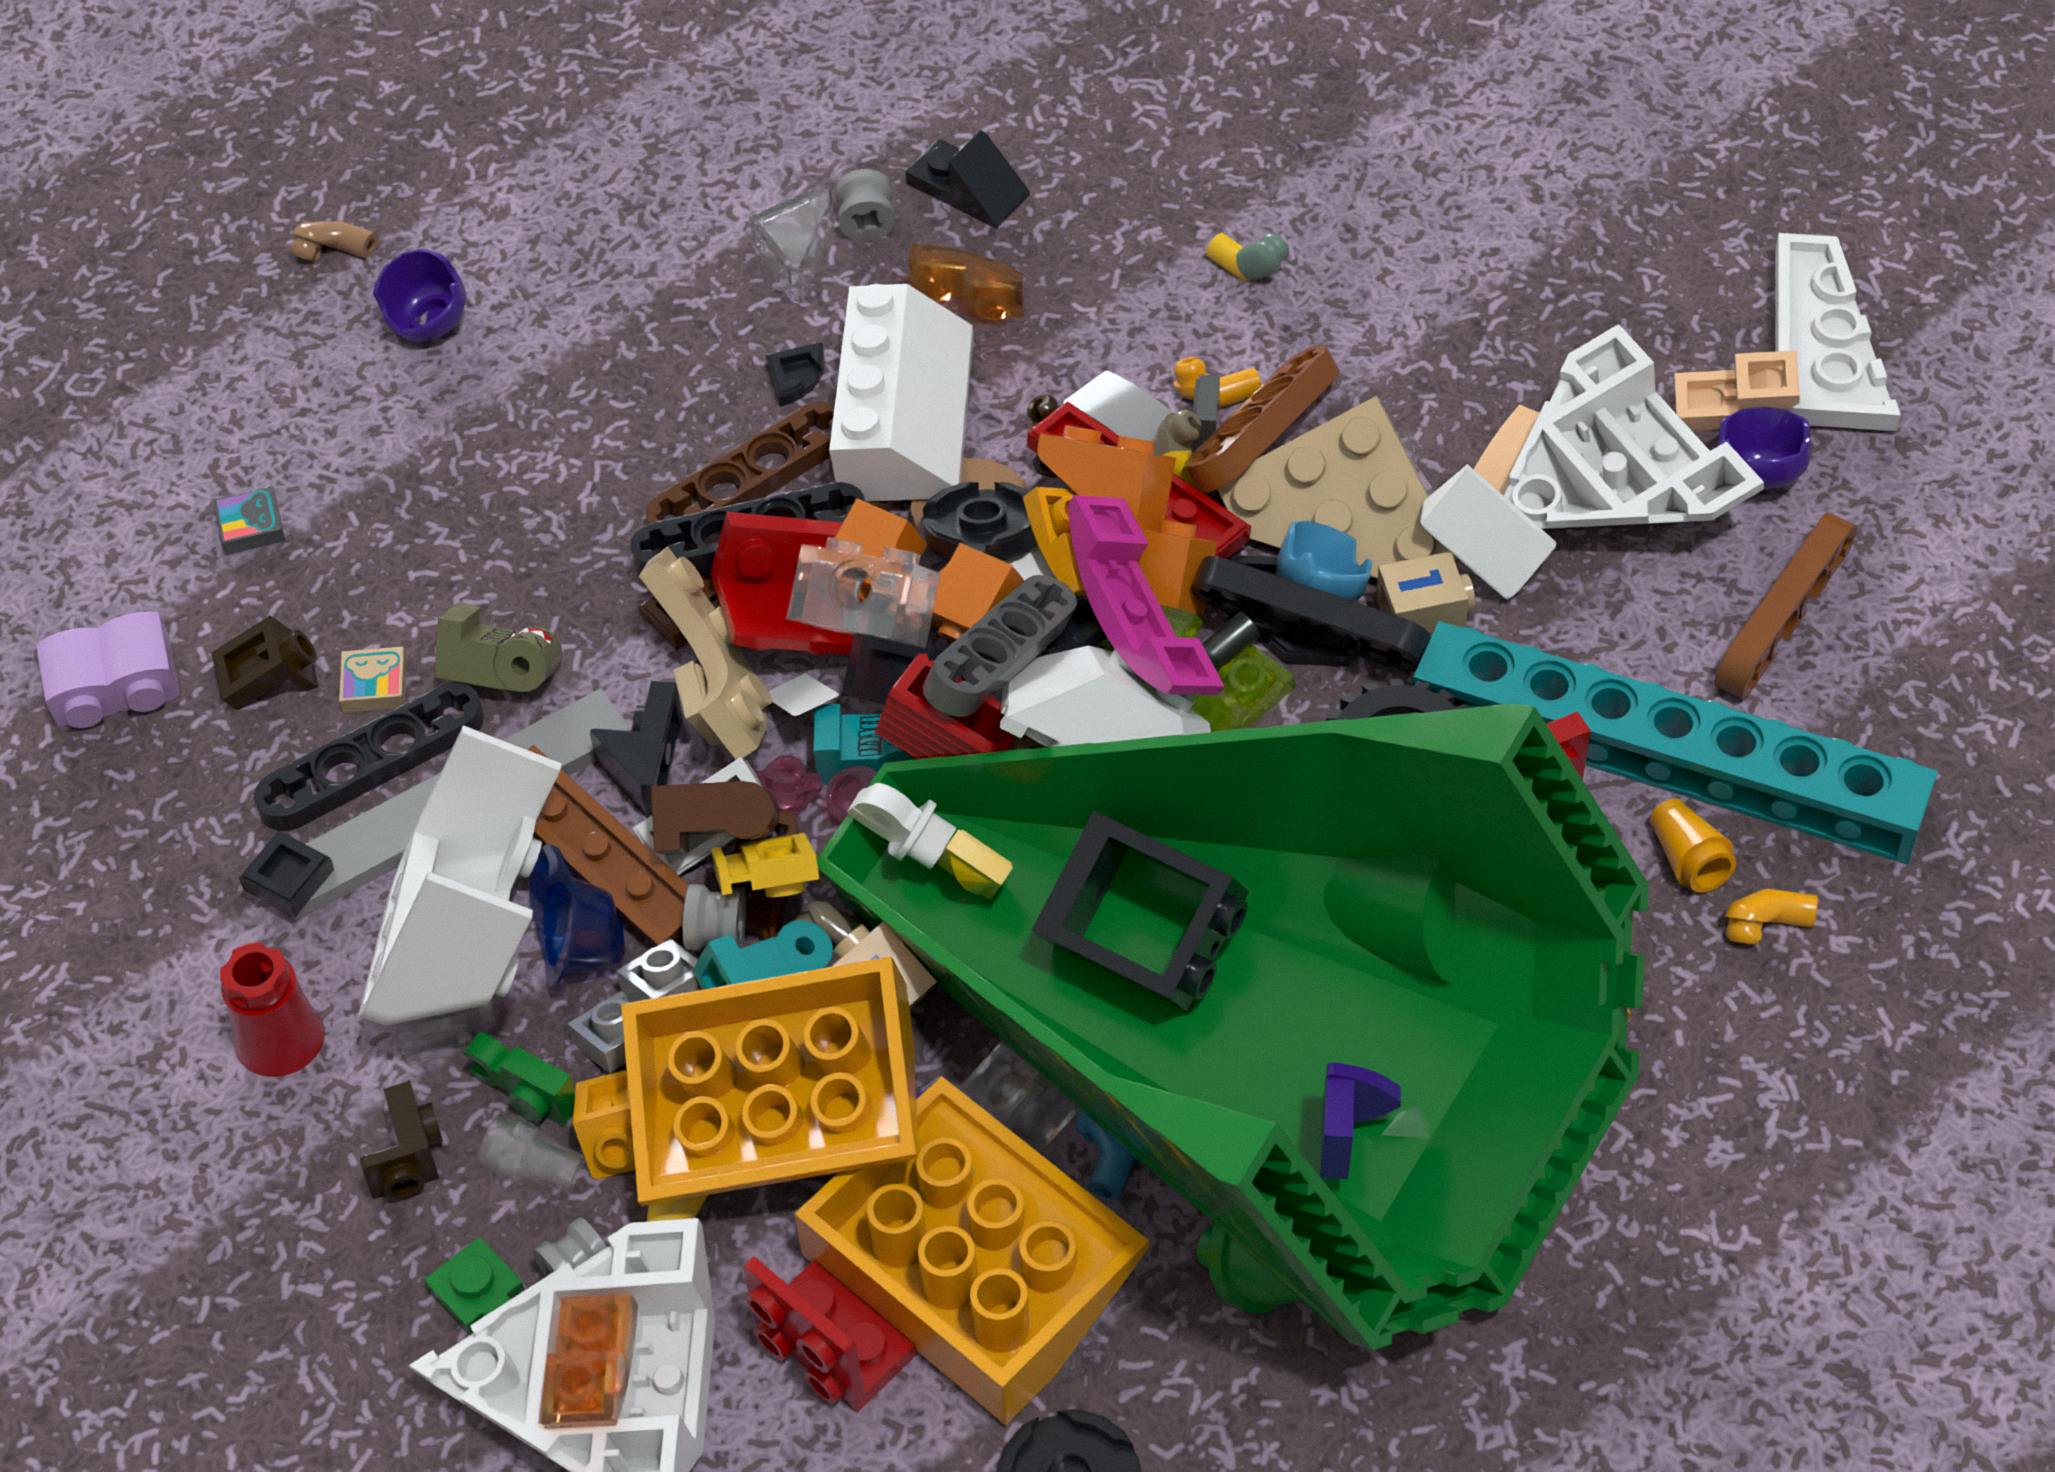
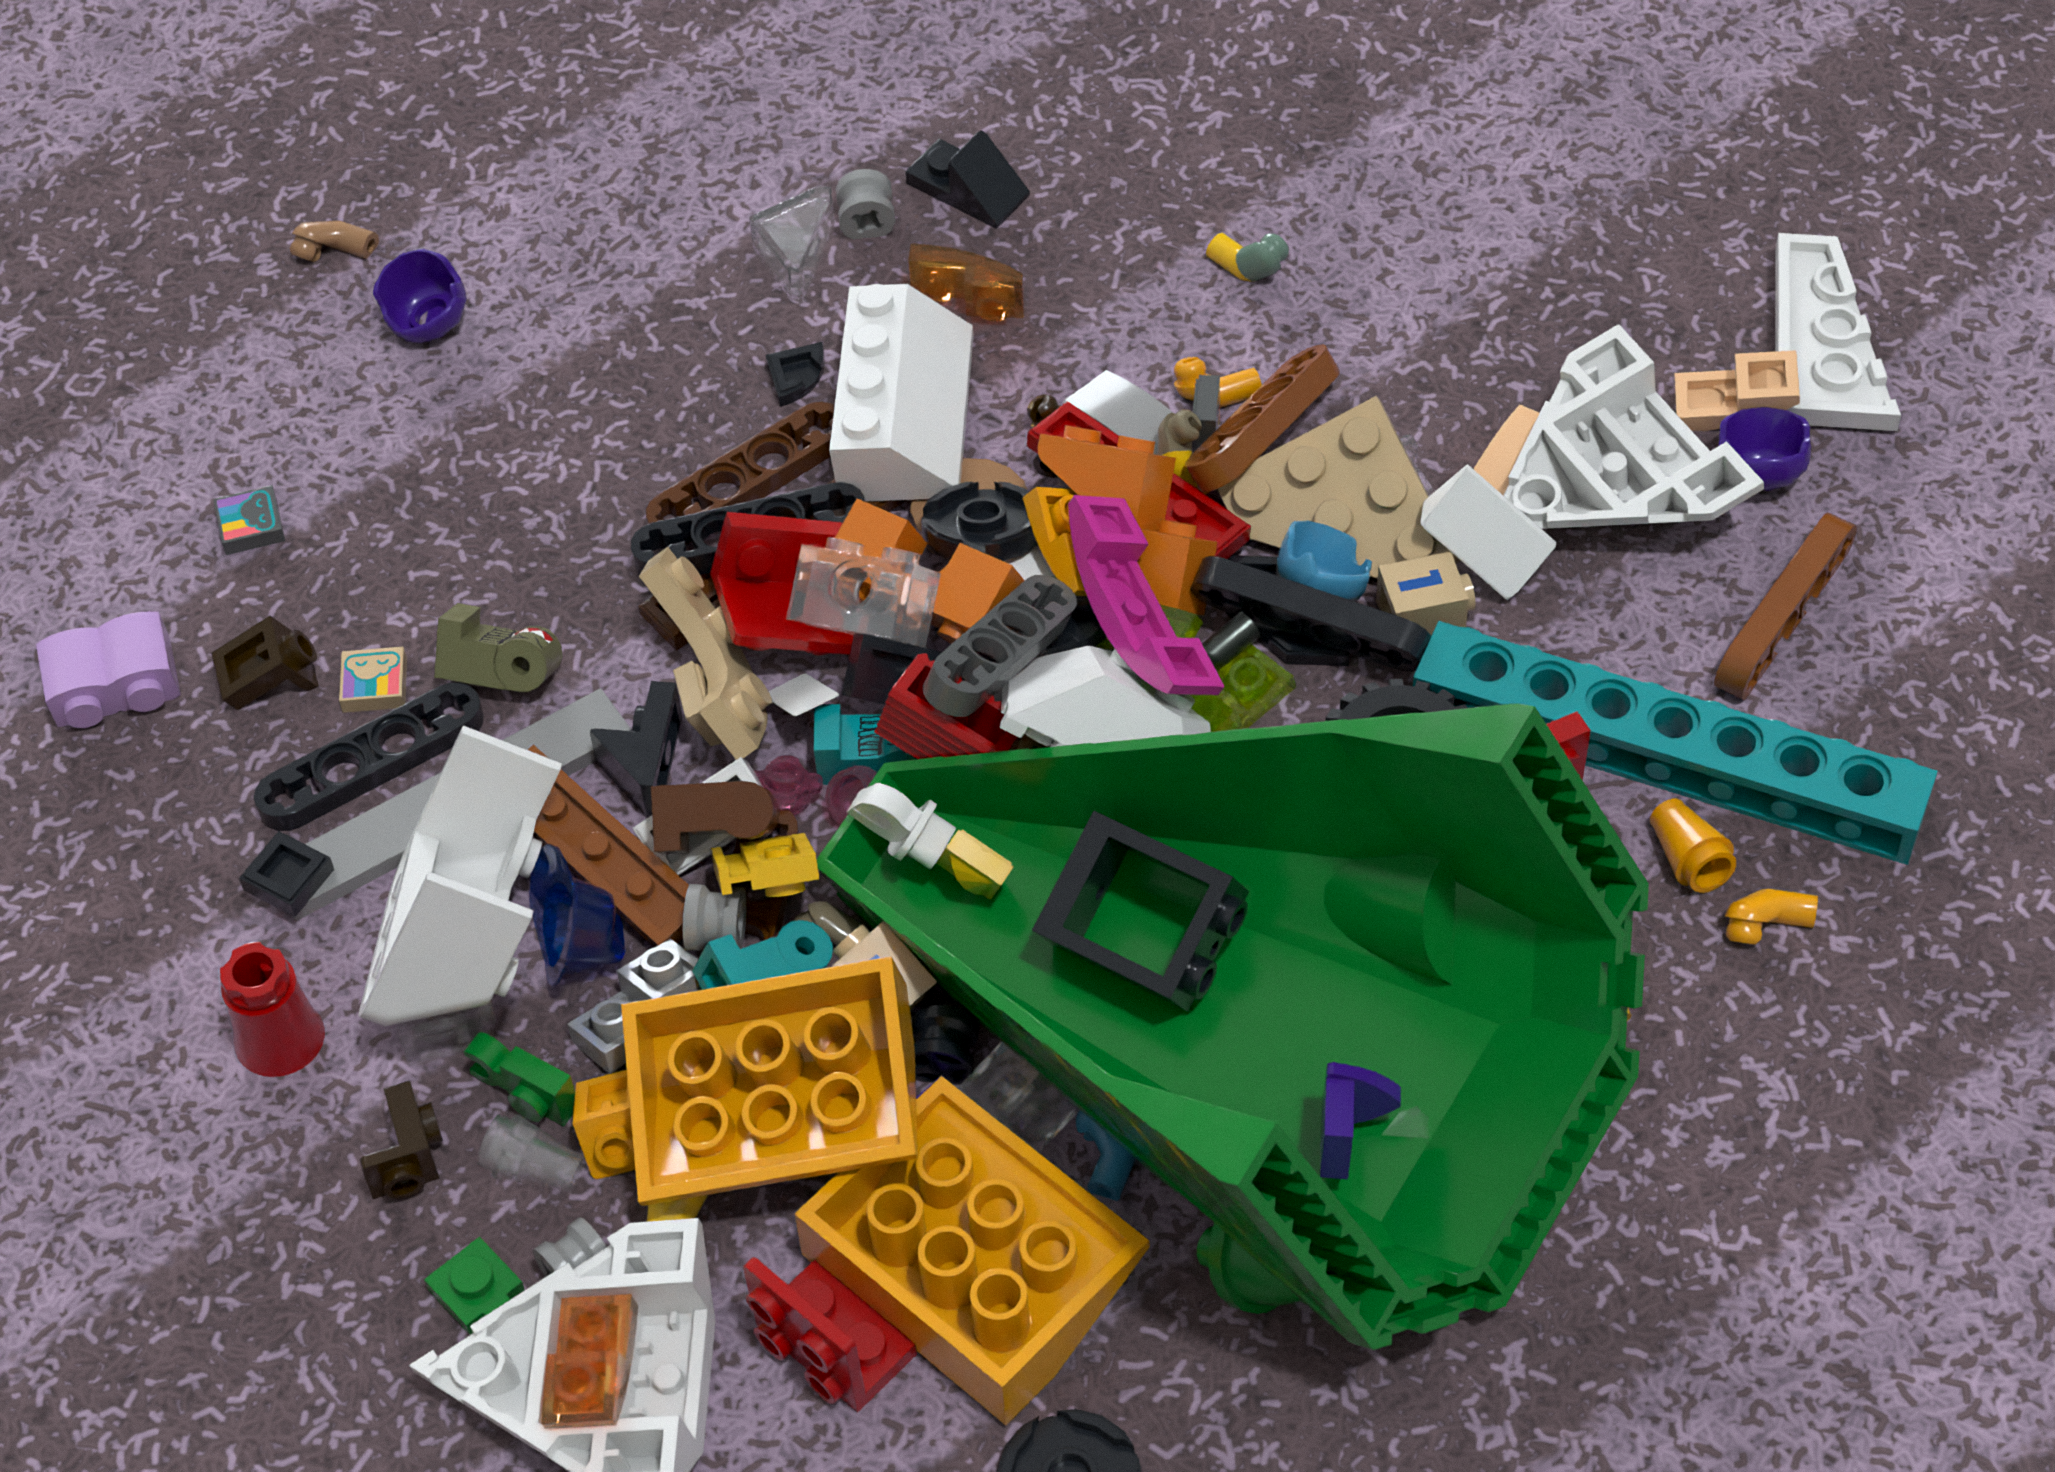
(944, 1043): none -> black wheel

